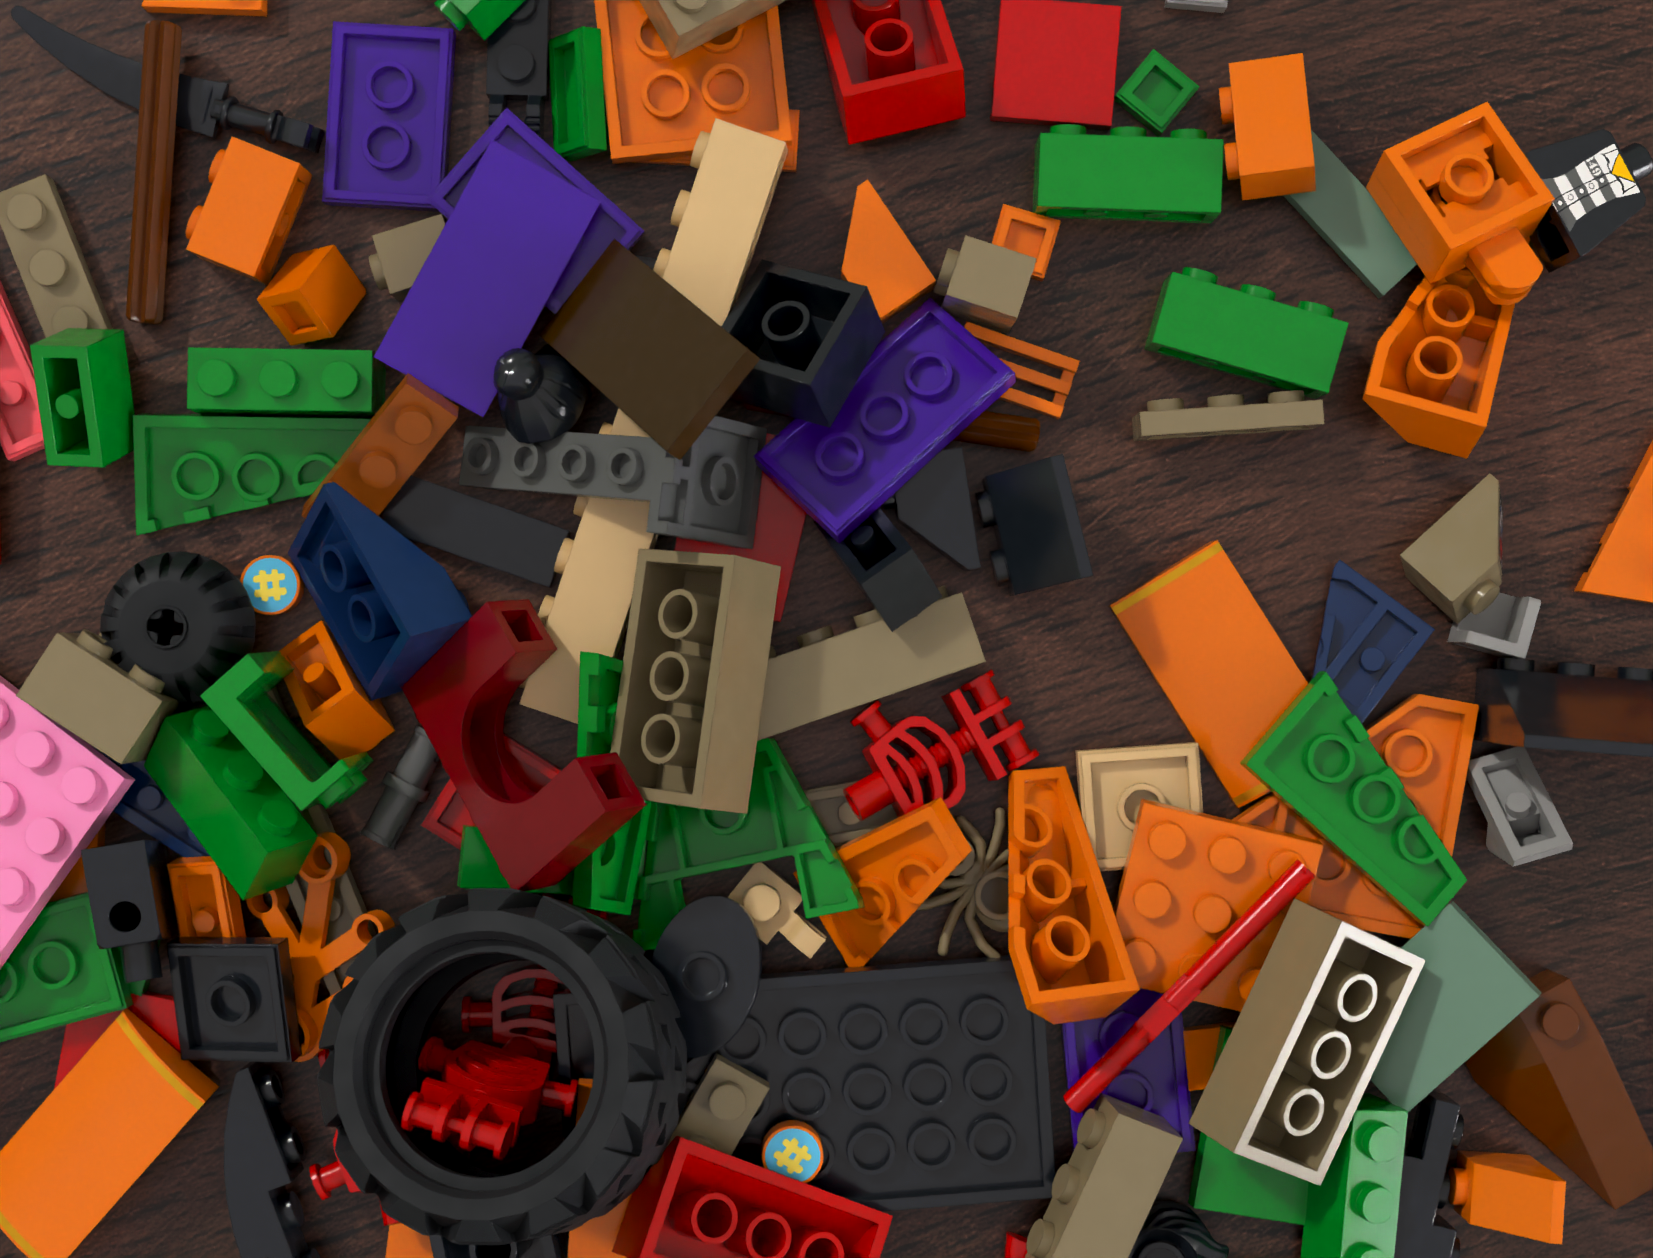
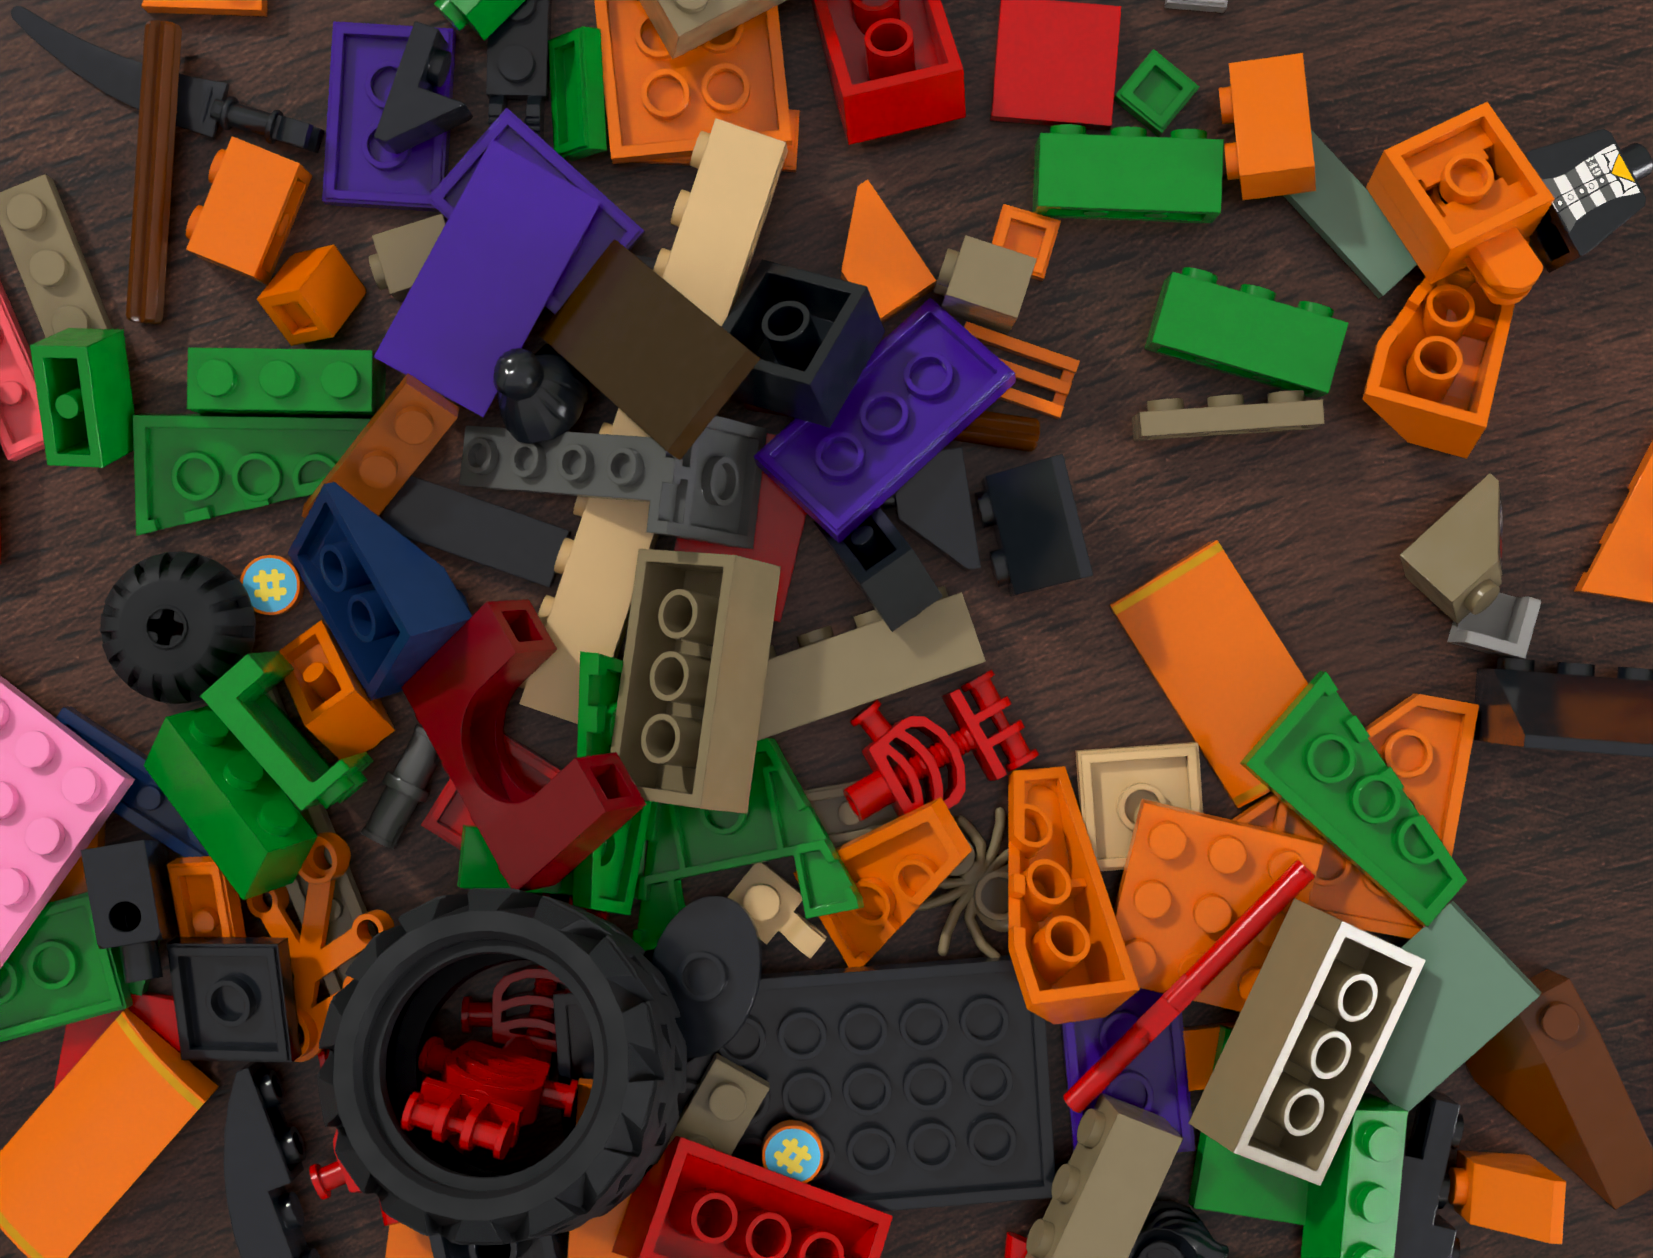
(97, 698): dark tan brick -> none
(412, 109): none -> black slope
(1365, 640): dark blue wing -> none
(1517, 808): light grey slope -> none

